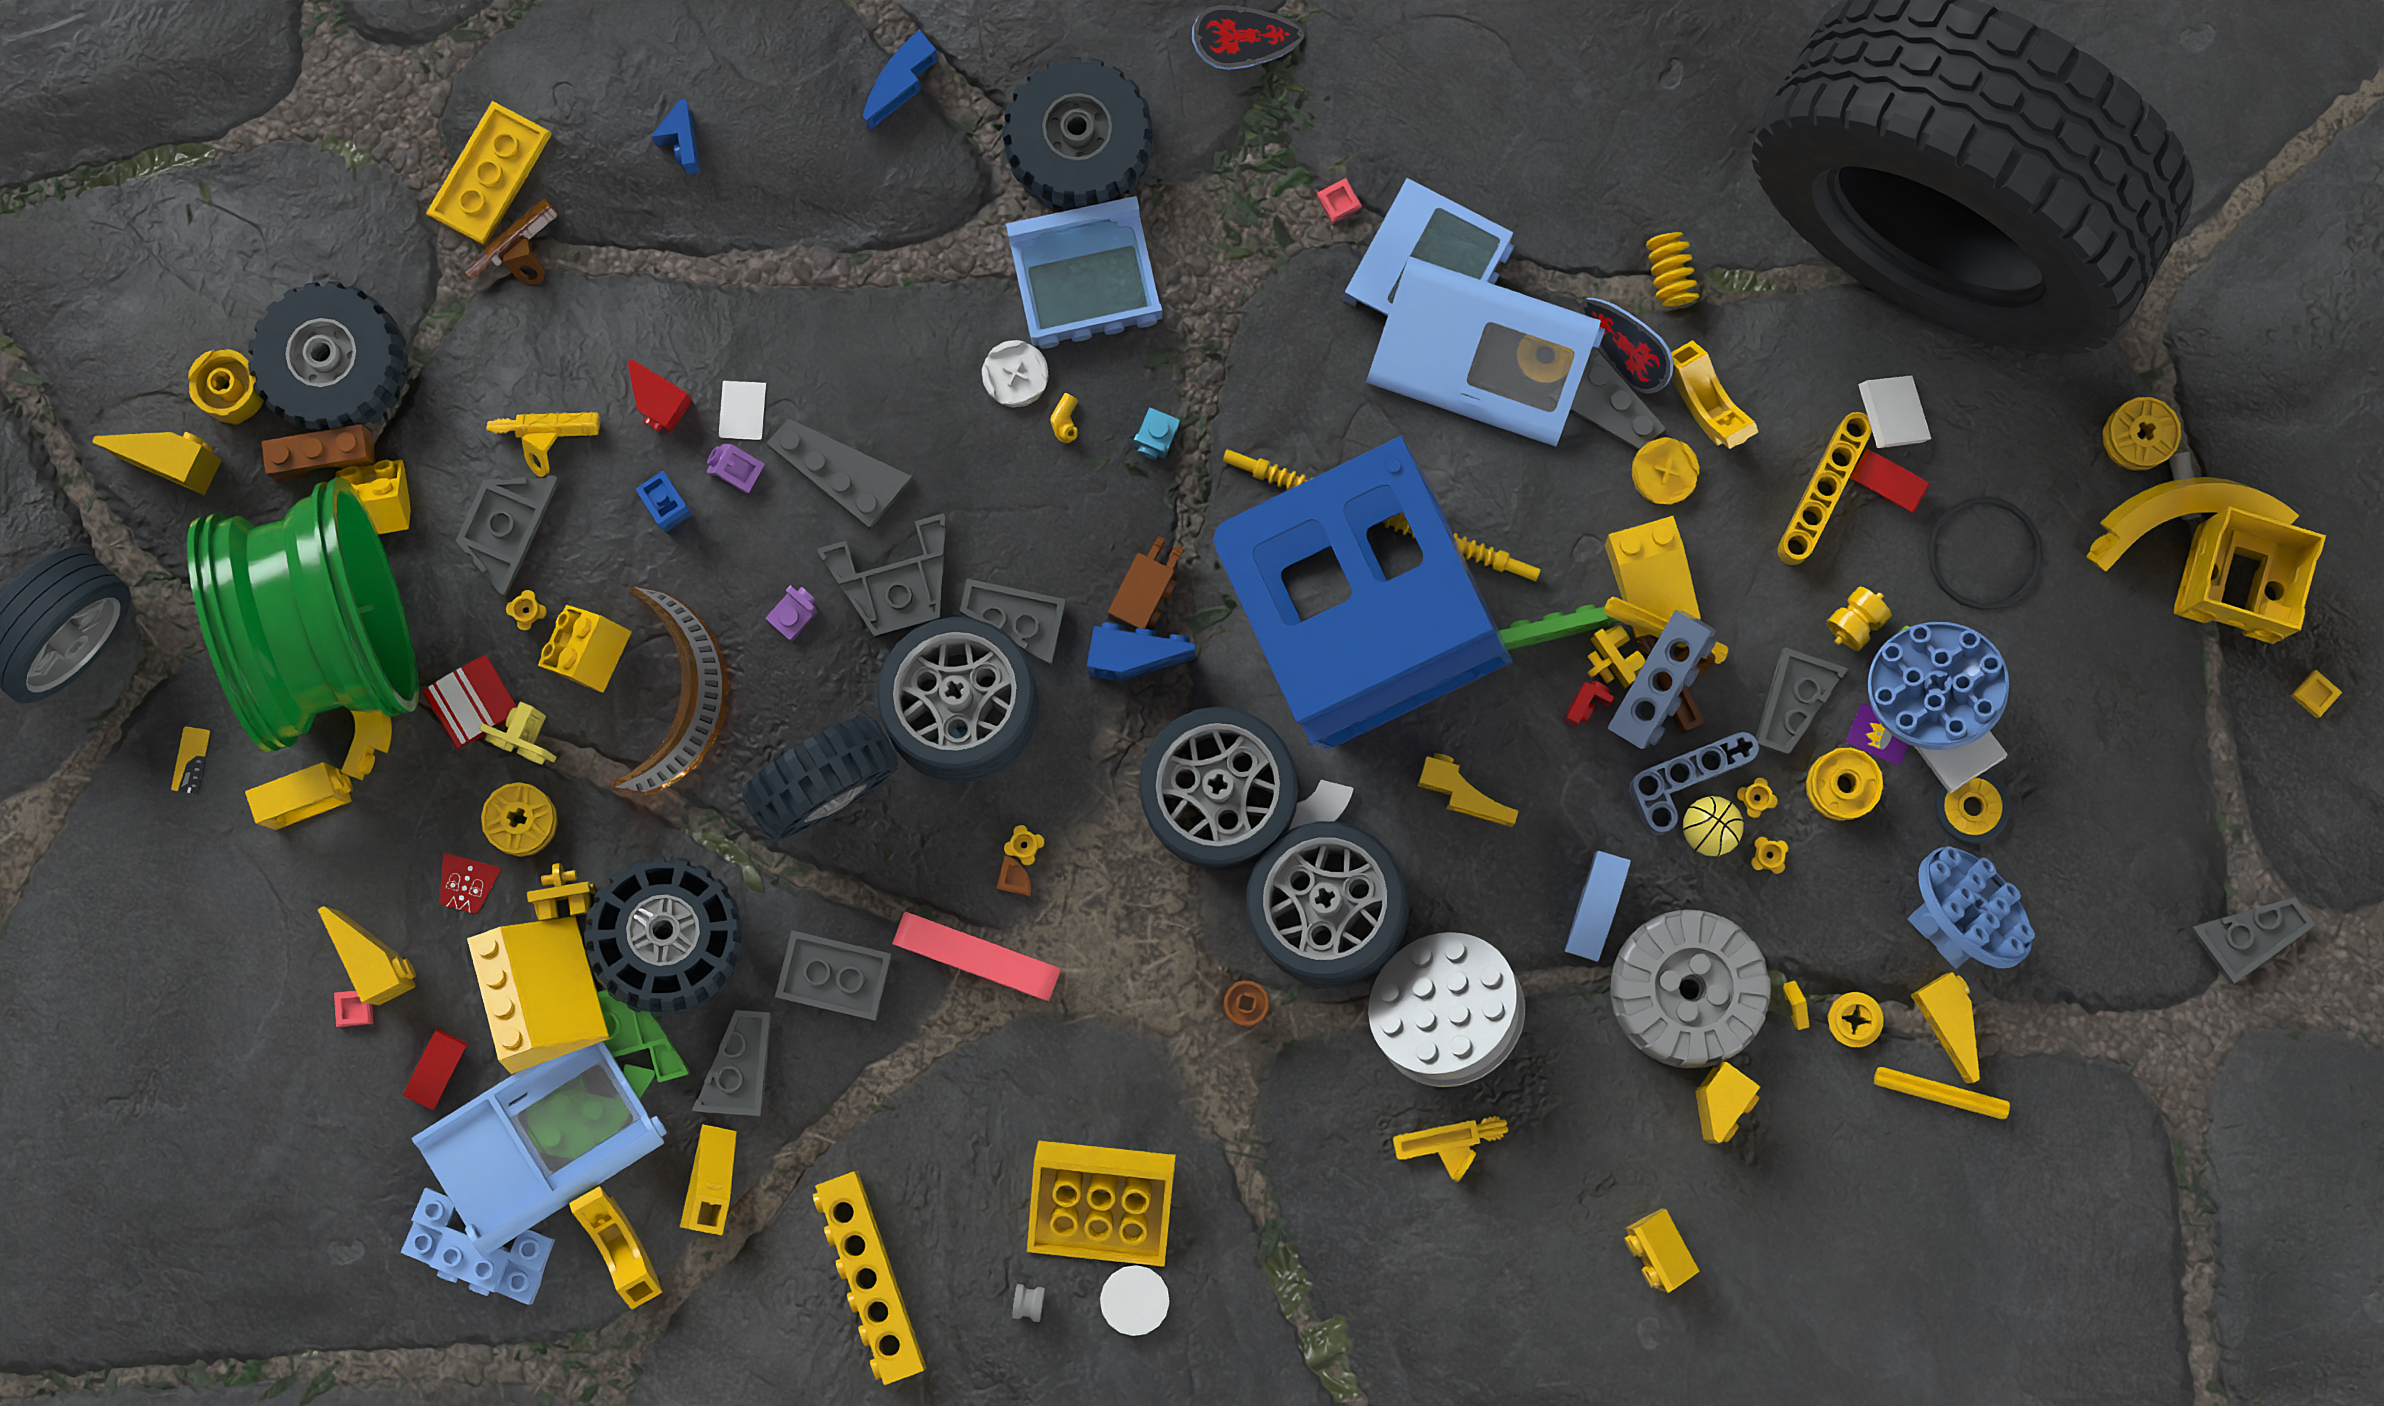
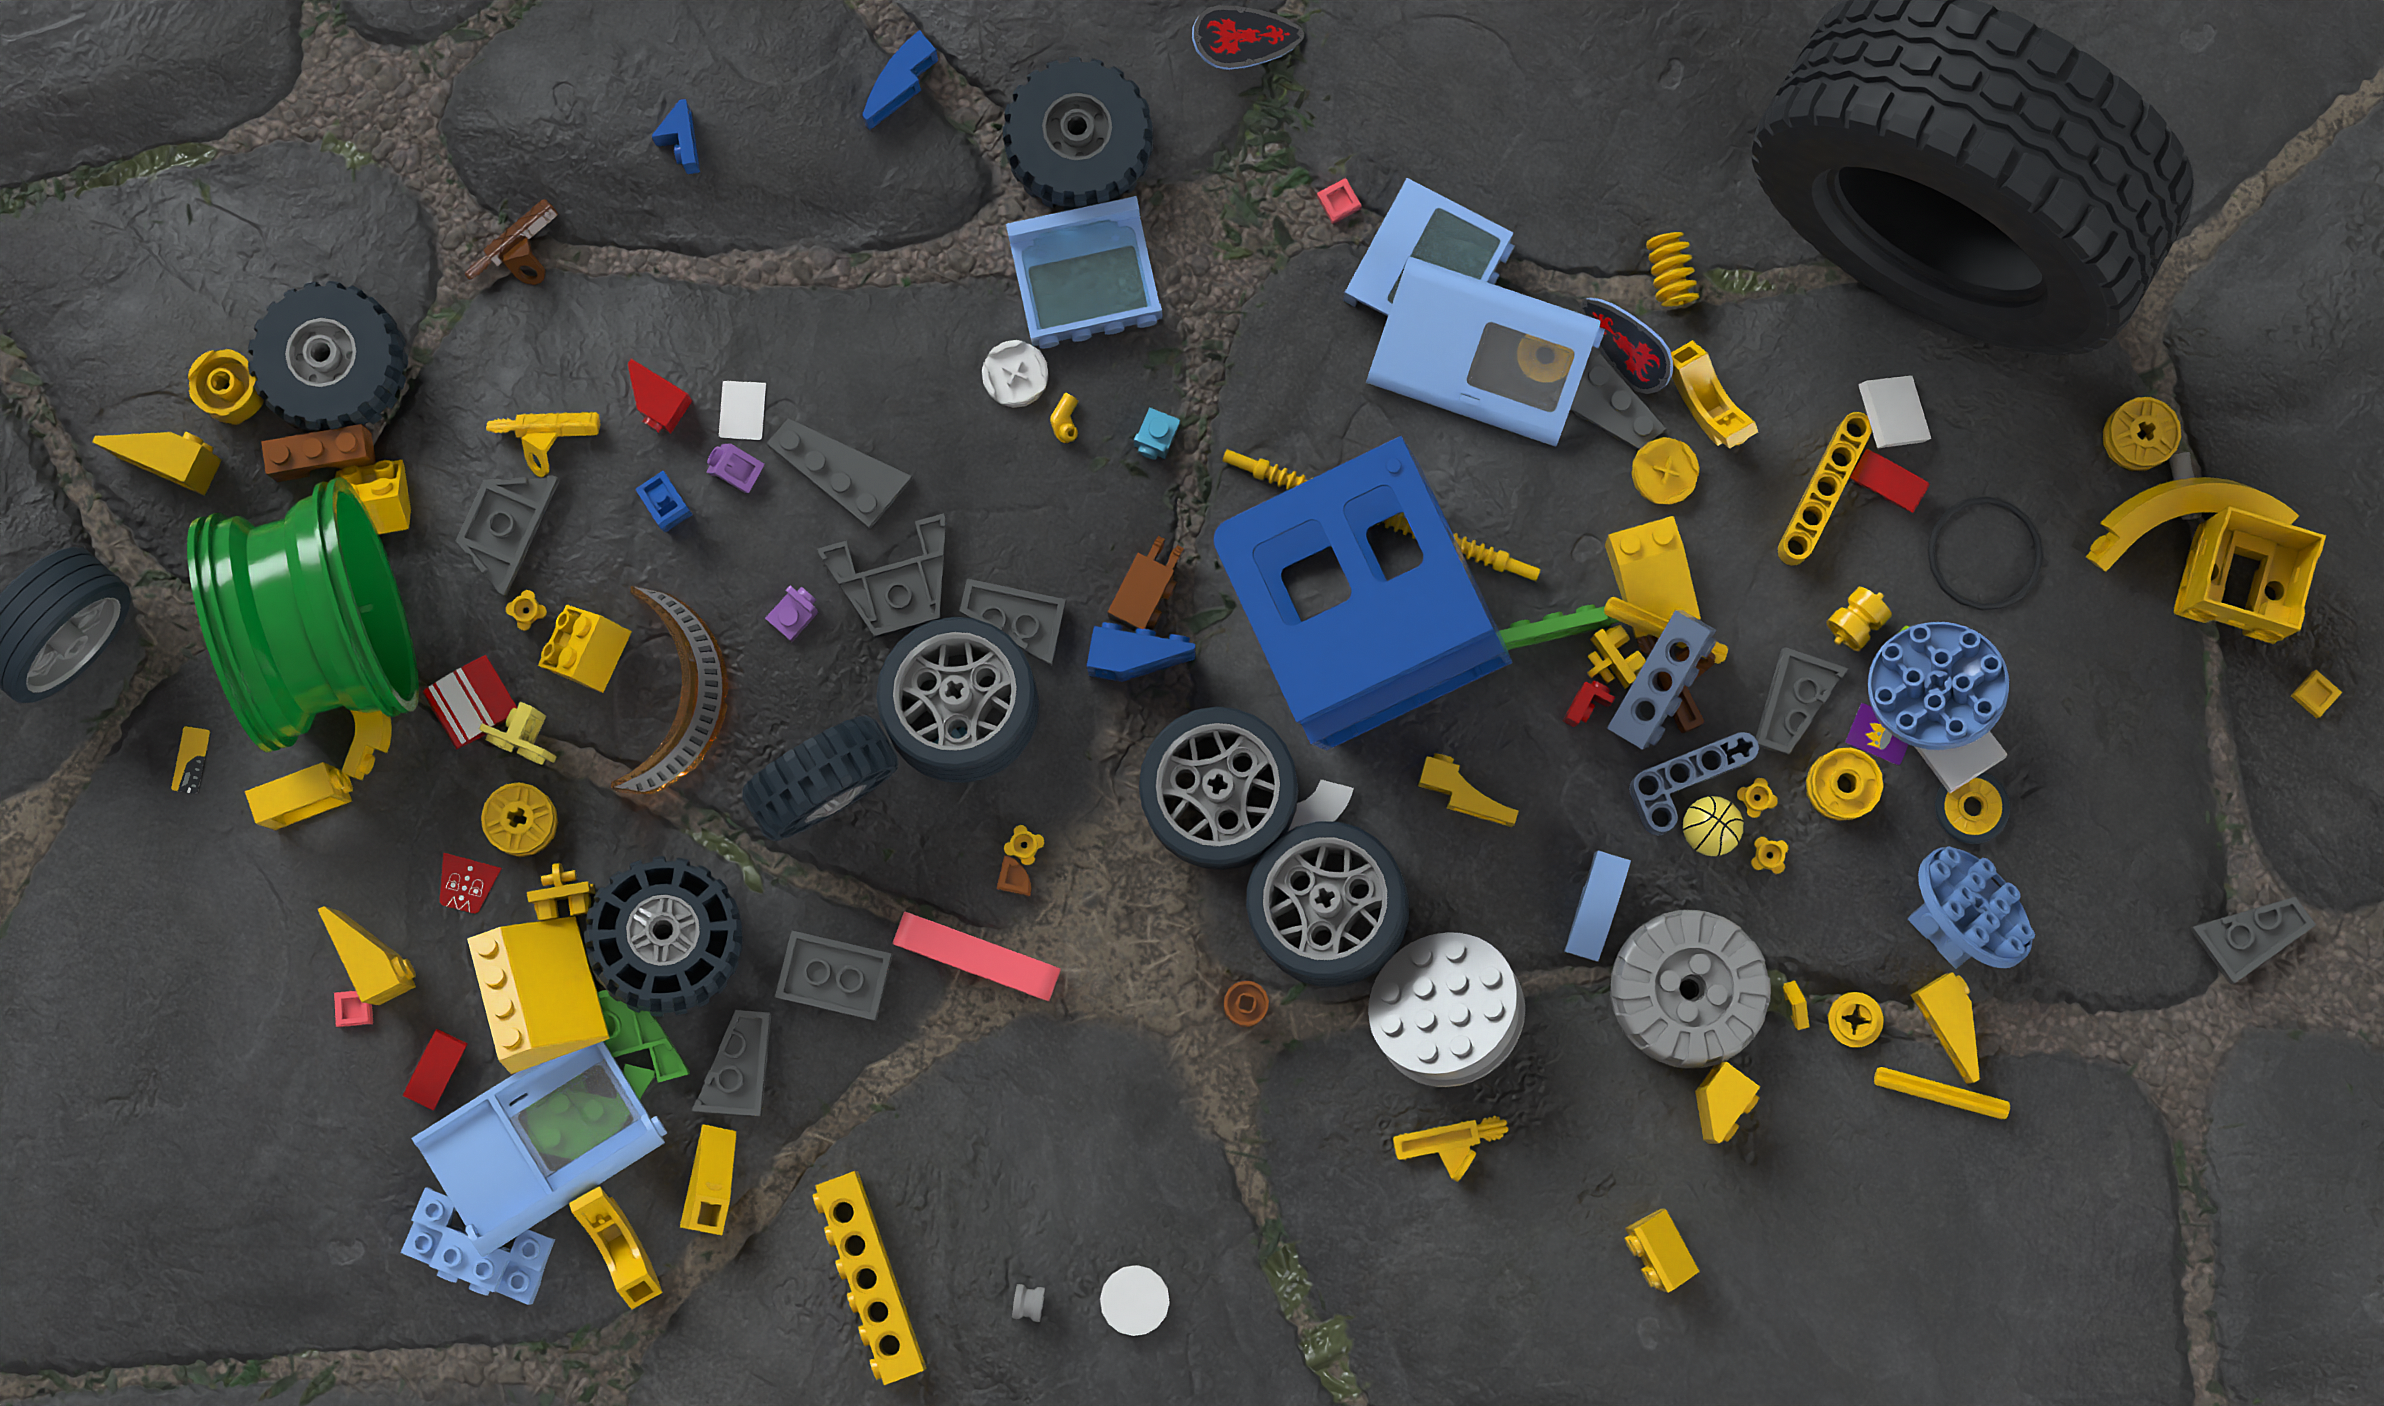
(488, 173): yellow tile -> none
(1100, 1203): yellow slope -> none

